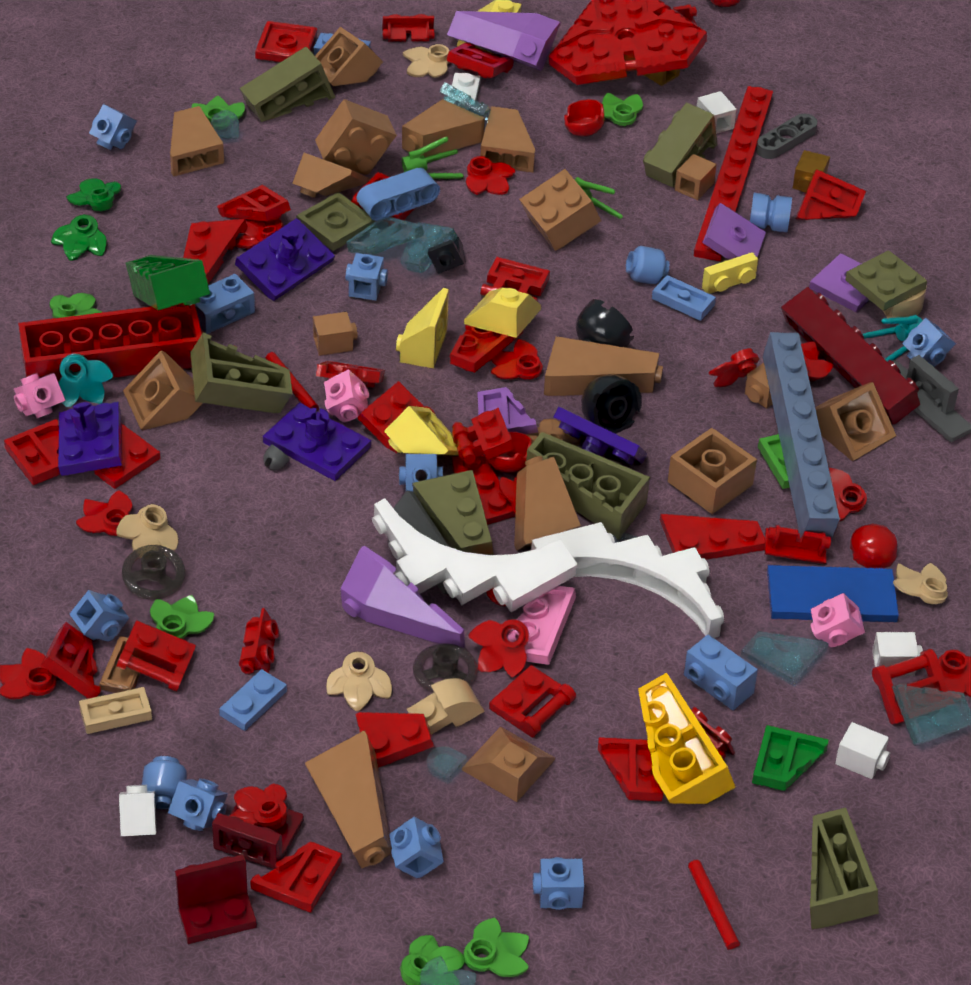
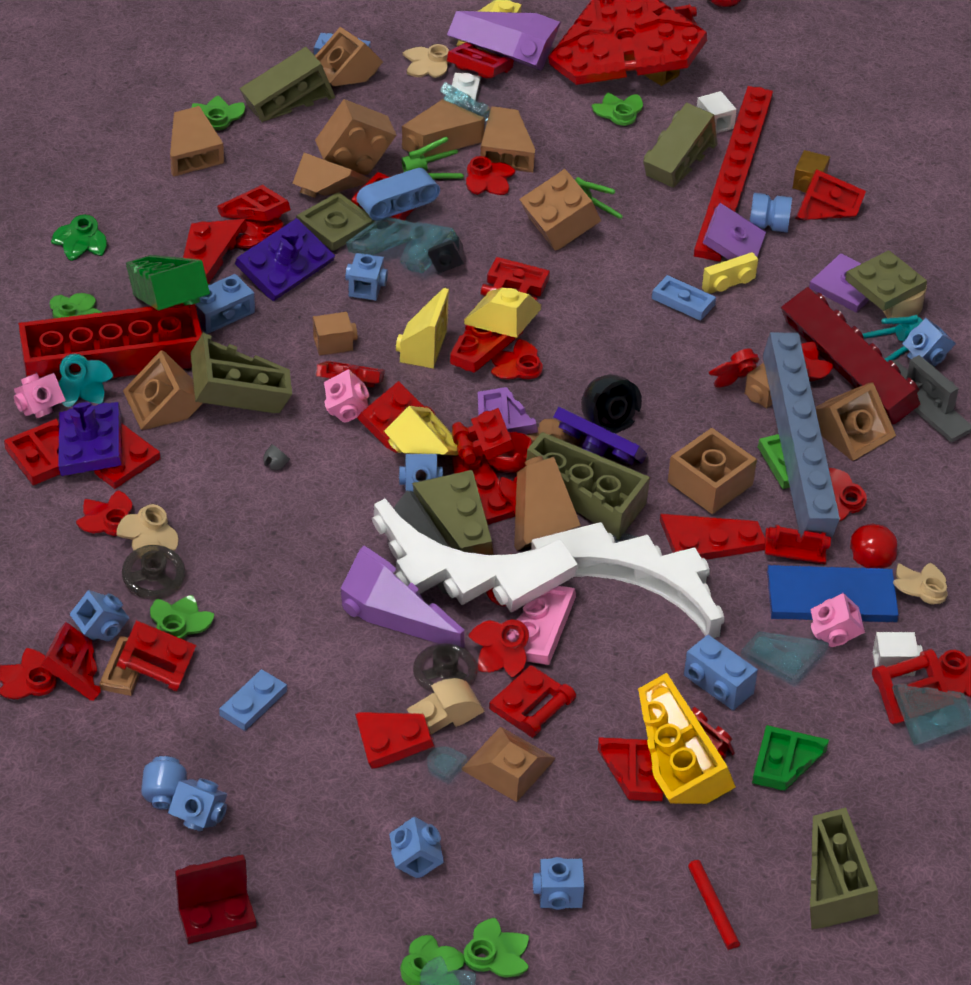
(96, 194): green plate -> none
(112, 128): medium blue brick -> none
(115, 710): tan plate -> none
(137, 811): white brick -> none
(226, 124): clear light blue tile -> none
(255, 842): dark red bracket -> none
(259, 643): red hinge -> none
(262, 806): red plate -> none
(283, 40): red plate -> none
(297, 389): red bar -> none
(300, 877): red wing -> none
(317, 441): dark purple plate -> none
(354, 795): medium nougat slope -> none
(359, 684): tan plate -> none
(397, 26): red hinge -> none
(579, 362): medium nougat slope -> none
(584, 117): red hair -> none
(603, 325): black cylinder -> none
(647, 265): medium blue head -> none
(695, 176): medium nougat brick -> none
(791, 128): dark grey beam -> none
(863, 751): white brick -> none

